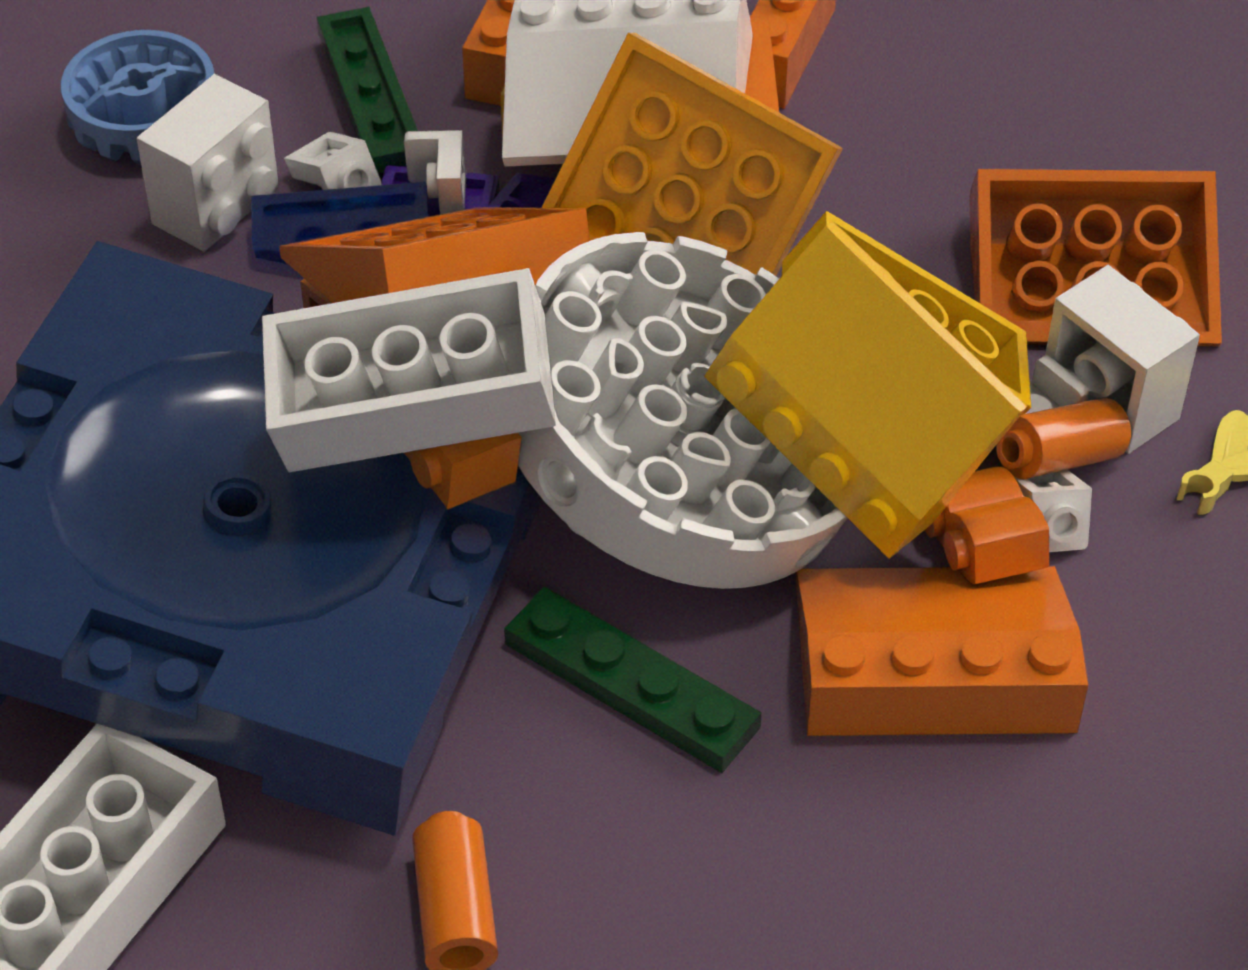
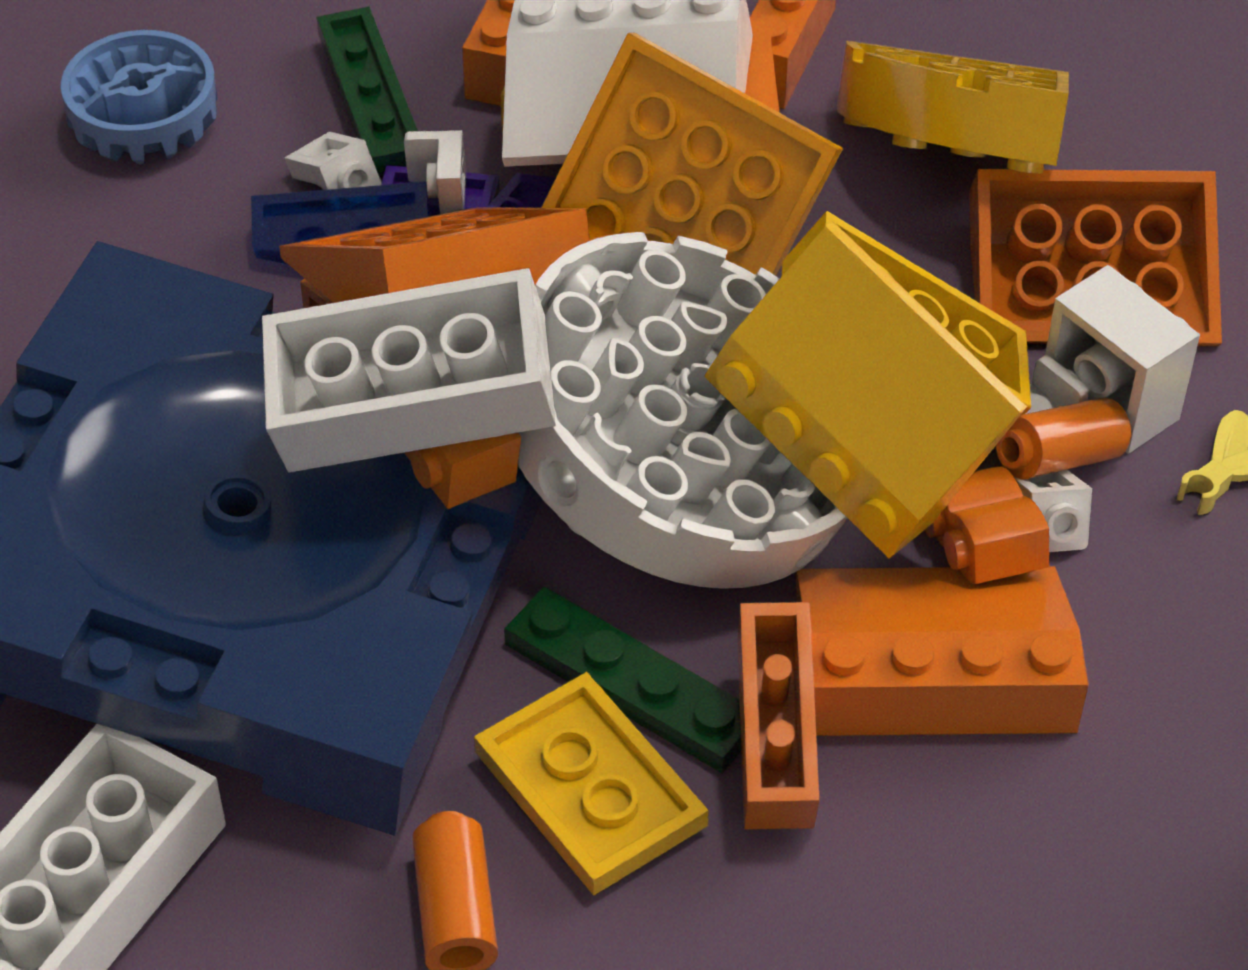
(208, 161): white brick -> none
(591, 782): none -> yellow plate
(777, 716): none -> orange brick
(956, 103): none -> yellow brick

